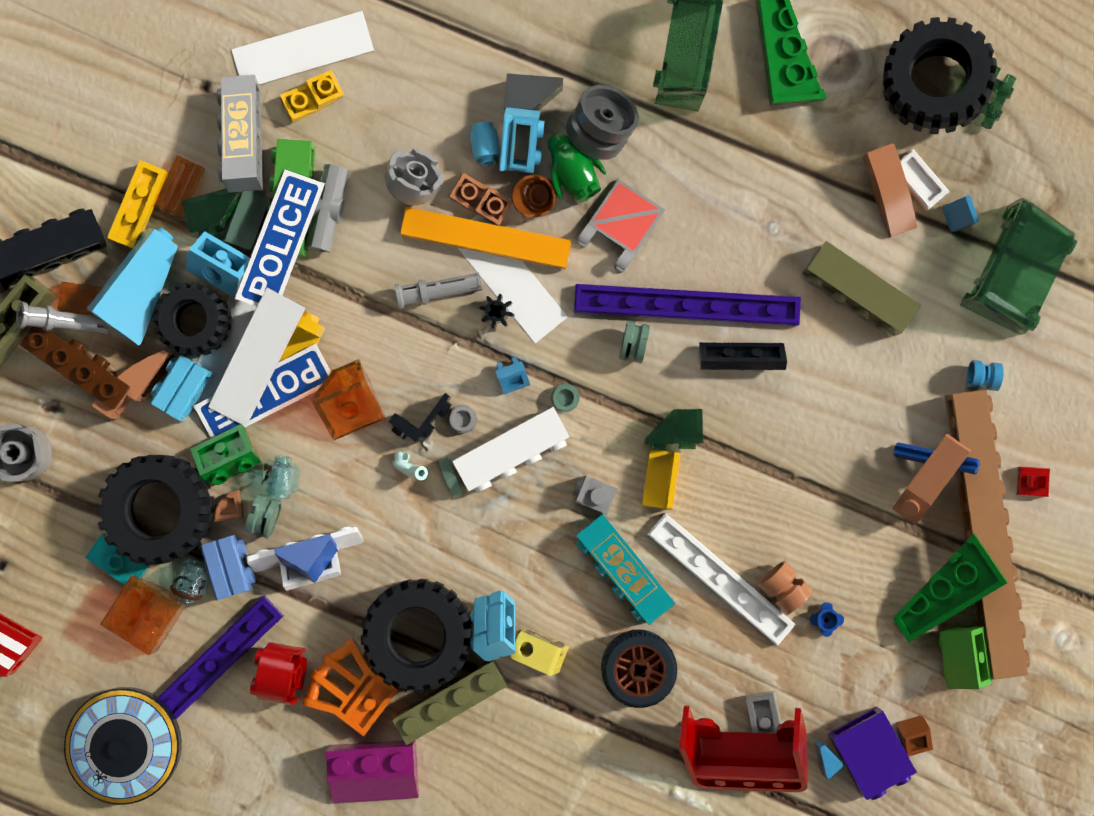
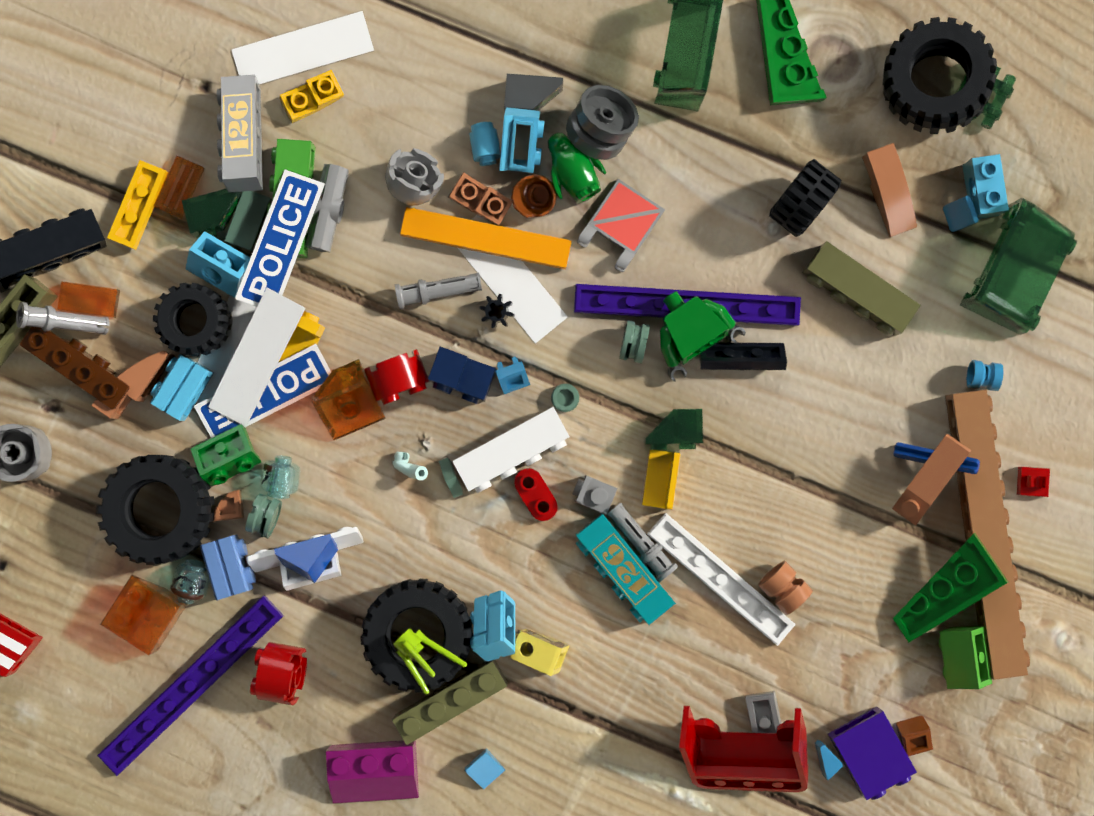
(112, 563): teal plate -> none
(122, 745): dish -> none
(135, 286): medium azure slope -> none
(366, 699): orange plate -> none
(397, 376): none -> red brick
(404, 428): black bracket -> none
(409, 647): none -> lime plant
(461, 374): none -> dark blue brick
(462, 419): light grey tile -> none
(484, 769): none -> dark azure slope
(535, 494): none -> red plate
(633, 687): wheel -> none
(650, 552): none -> light grey pin
(693, 329): none -> green torso
(805, 198): none -> black tyre
(834, 619): blue plate -> none
(922, 181): white tile -> none
(986, 185): none -> medium azure brick

